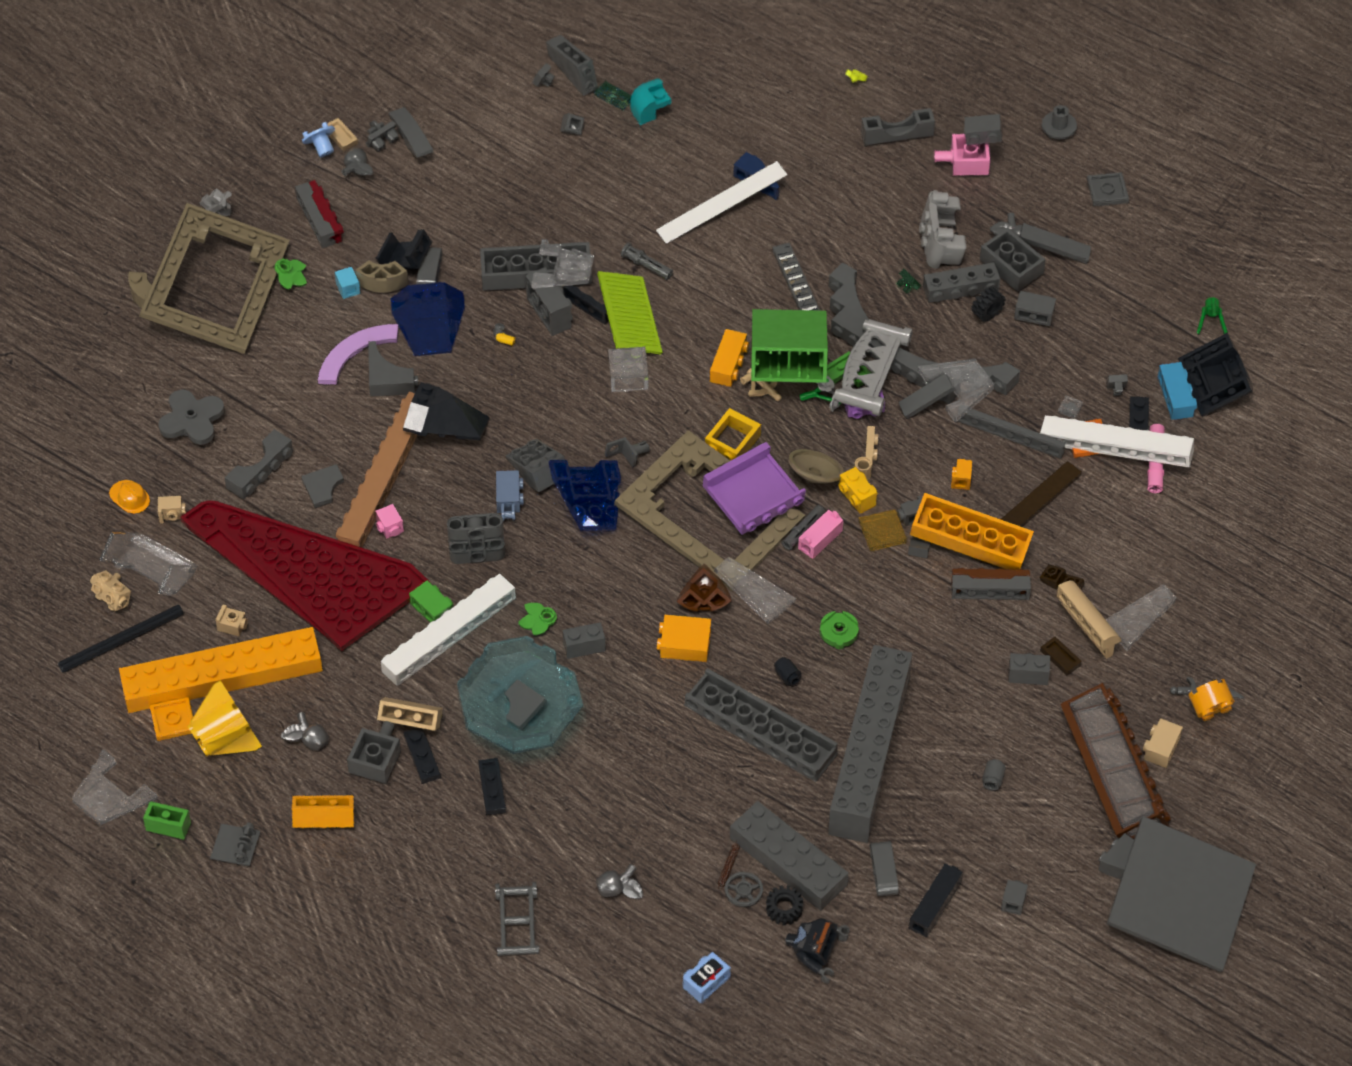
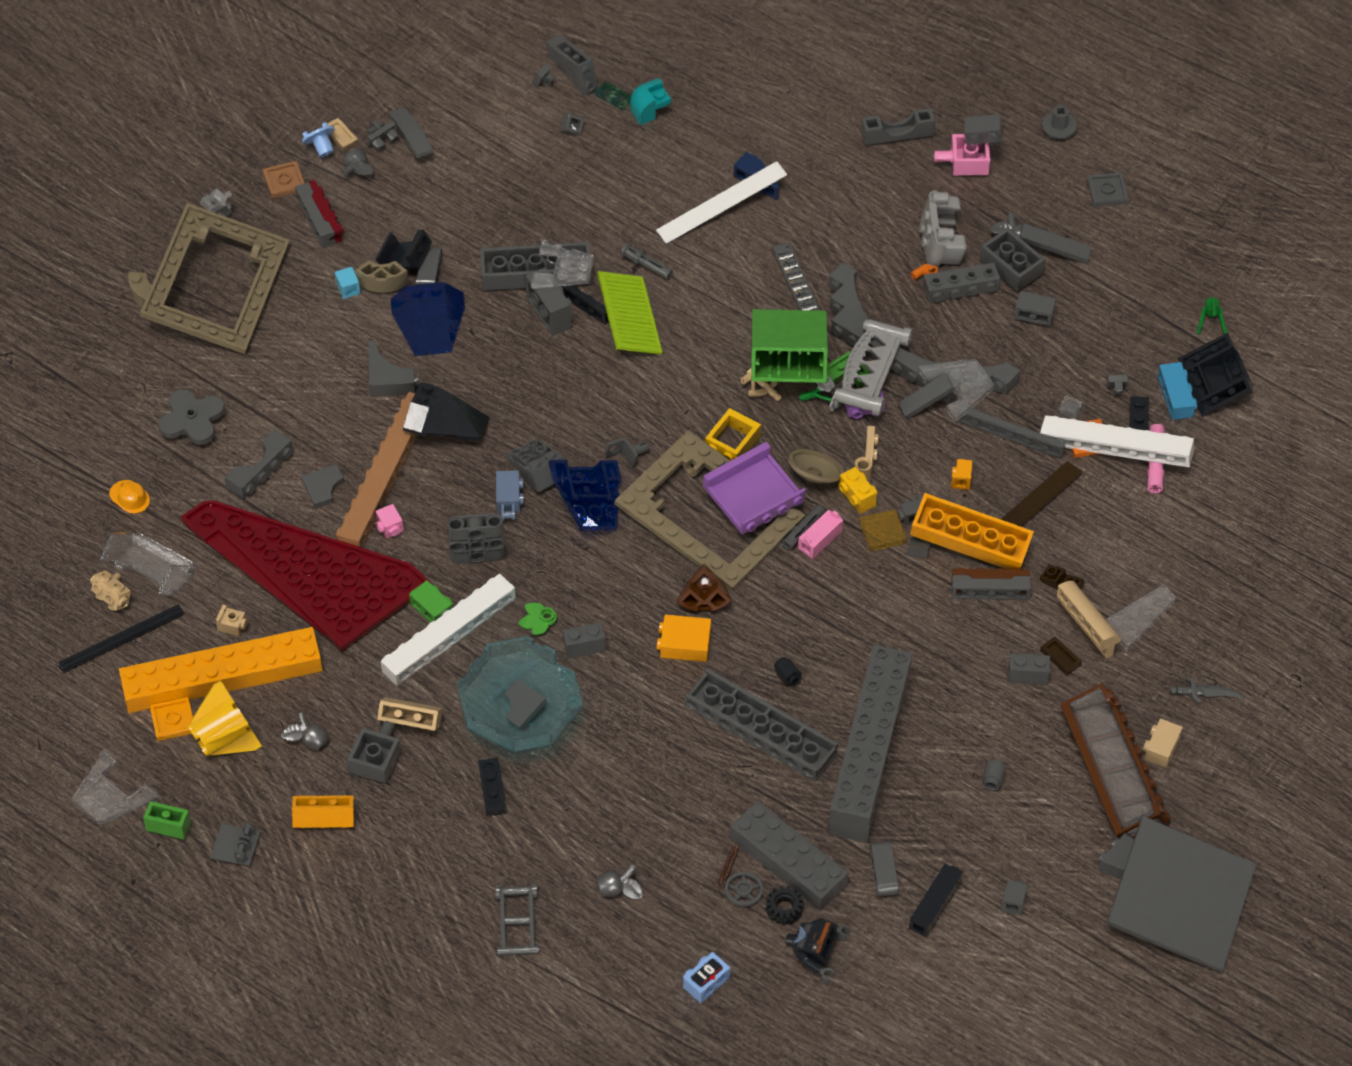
(170, 508): tan brick -> none
(283, 179): none -> medium nougat tile
(291, 273): bright green plate -> none
(351, 346): lavender tile -> none
(421, 755): black plate -> none
(501, 336): yellow arm -> none
(628, 369): clear brick -> none
(729, 358): light orange brick -> none
(756, 591): clear wing -> none
(836, 638): bright green plate -> none
(855, 75): neon yellow piece -> none
(909, 280): clear green tile -> none
(922, 270): none -> orange arm
(988, 304): black tyre -> none
(1212, 699): light orange brick -> none

